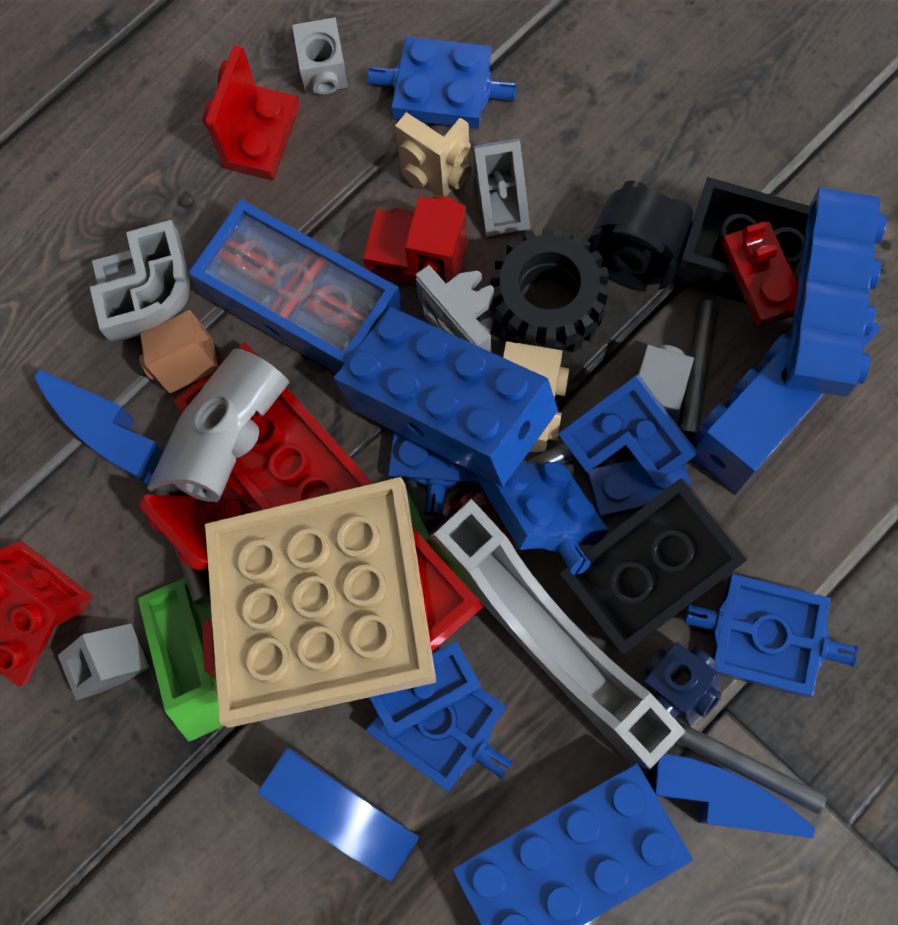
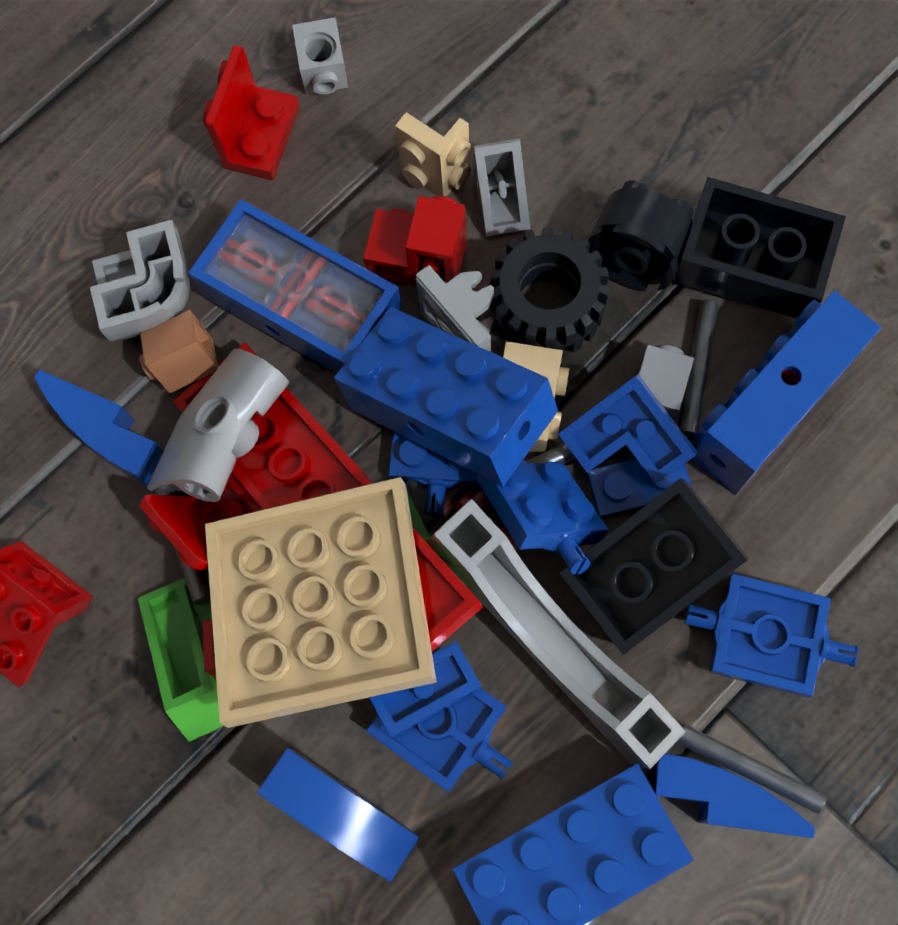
(102, 660): light grey brick -> none
(442, 81): blue plate -> none
(686, 700): dark blue brick -> none
(762, 273): red plate -> none
(834, 292): blue brick -> none

